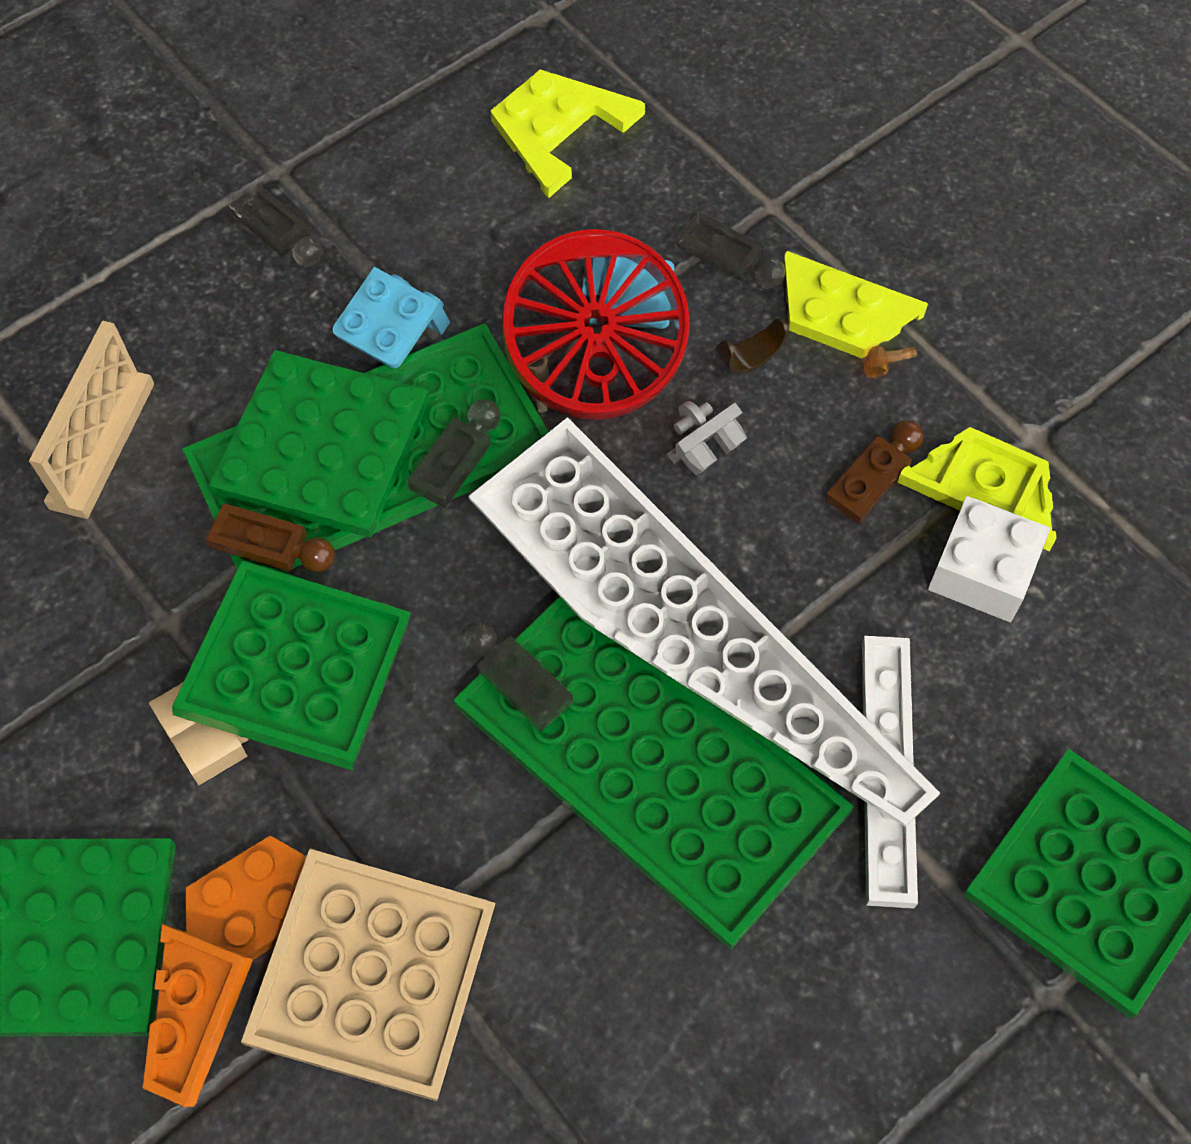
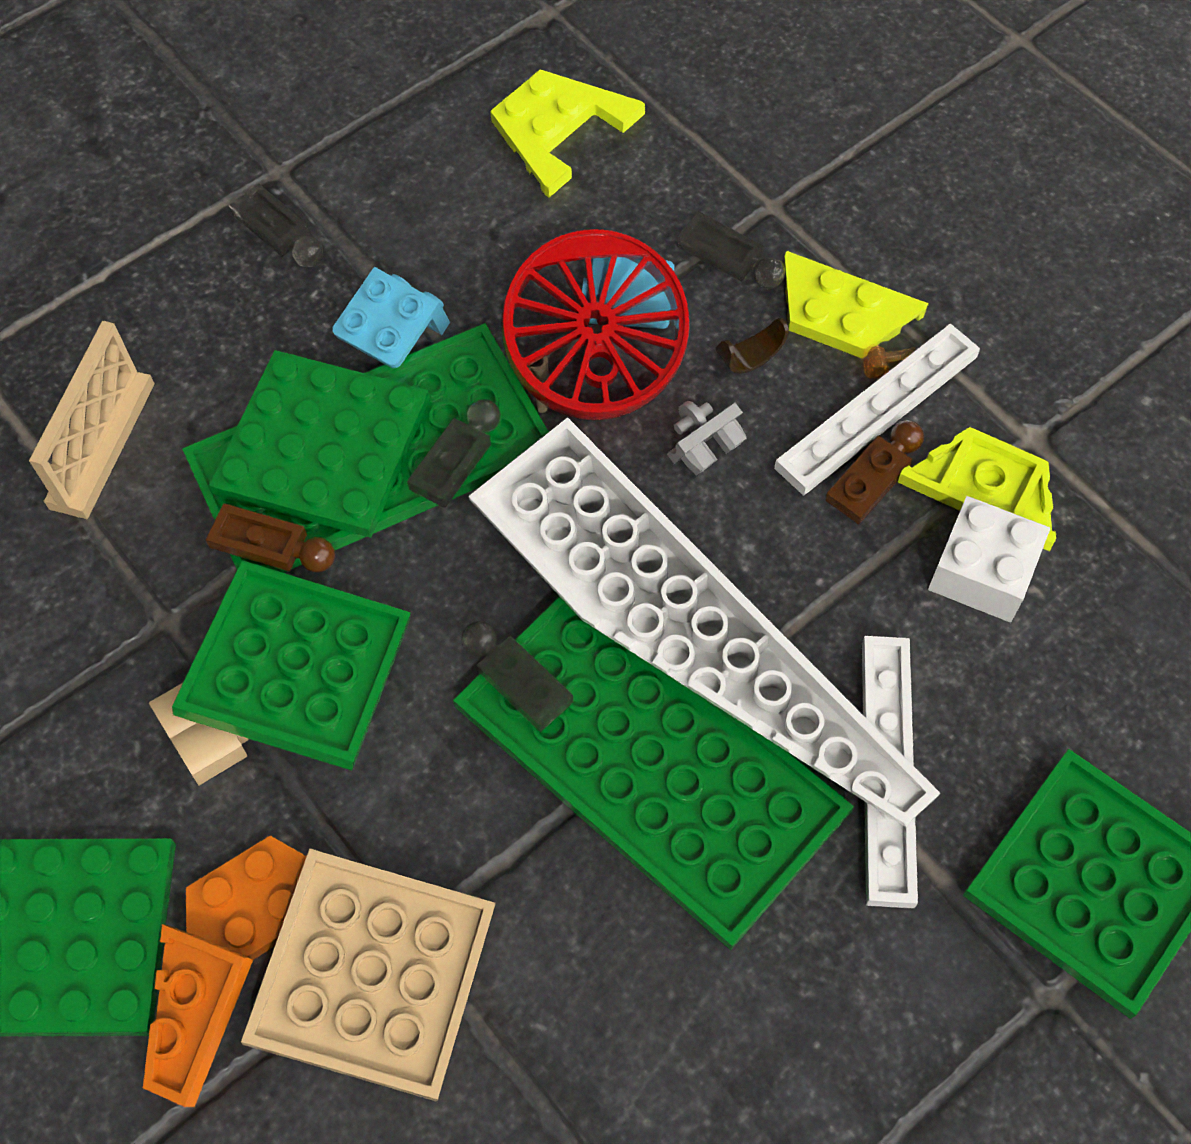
(876, 409): none -> white plate

